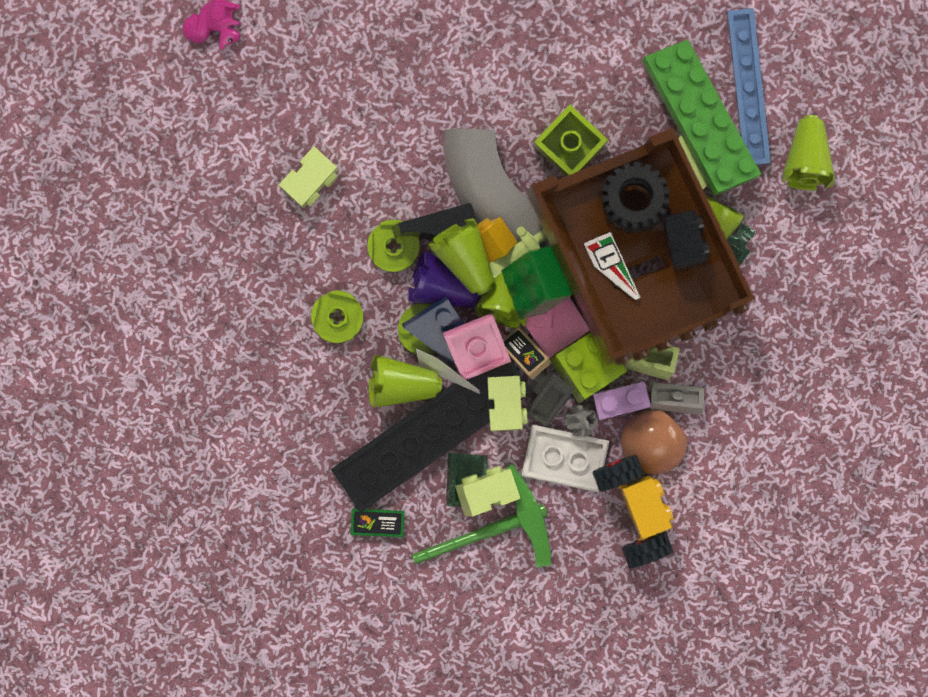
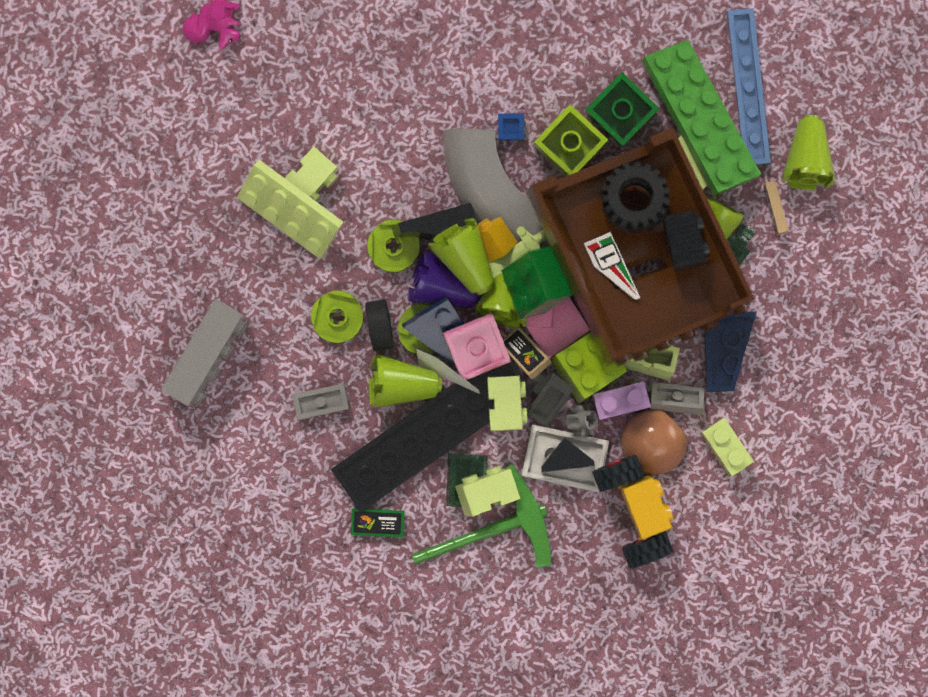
(204, 354): none -> light grey brick
(289, 209): none -> yellowish green plate
(320, 401): none -> light grey plate
(379, 325): none -> black tyre
(510, 126): none -> blue plate
(566, 457): none -> black slope
(622, 109): none -> green brick
(725, 351): none -> dark blue wing
(727, 447): none -> yellowish green brick
(775, 208): none -> tan tile

